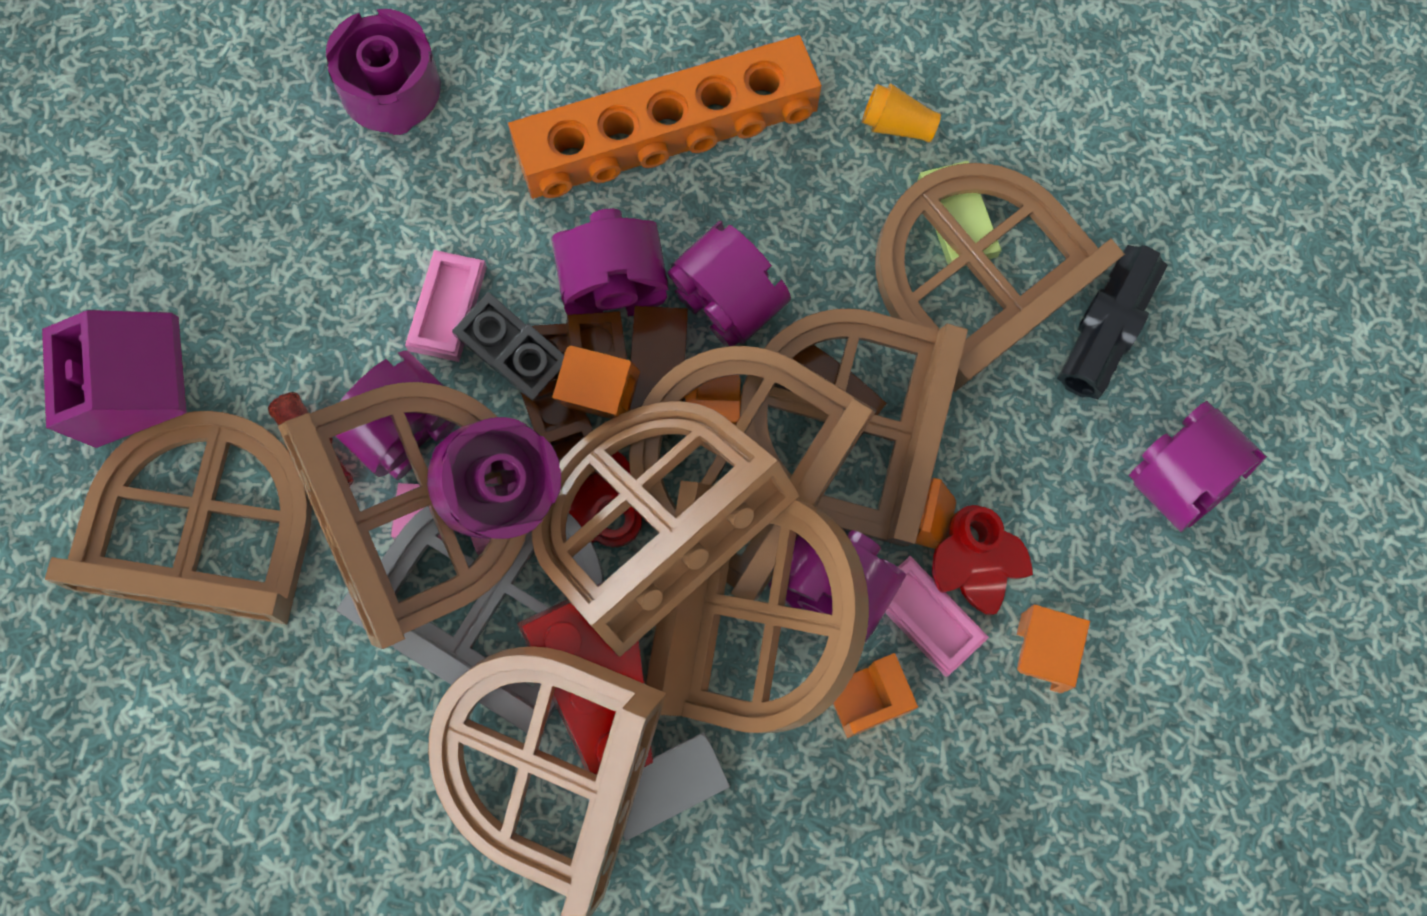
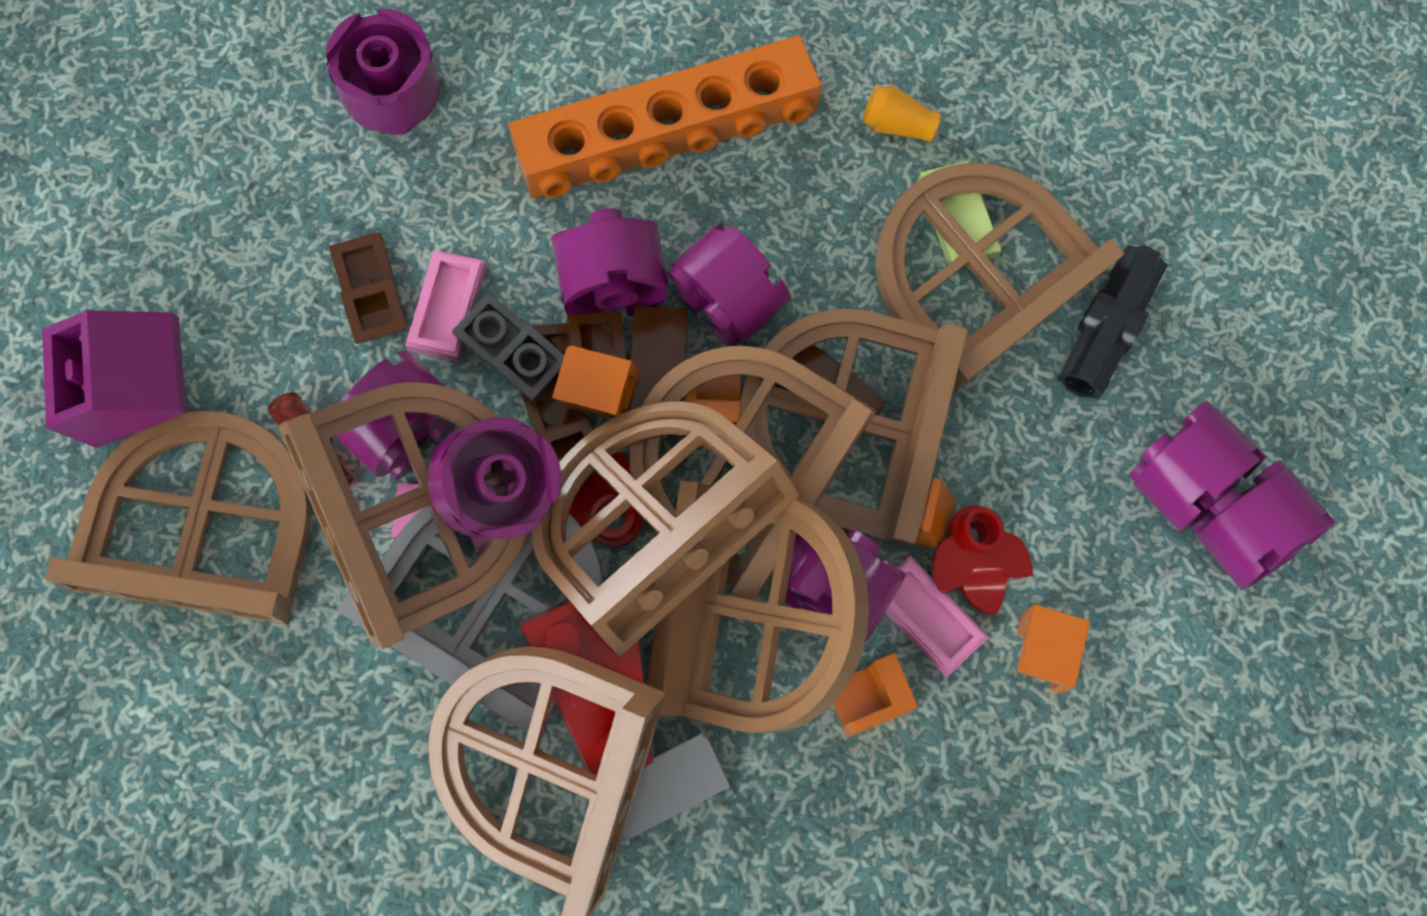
(368, 288): none -> reddish brown slope
(1262, 526): none -> magenta brick

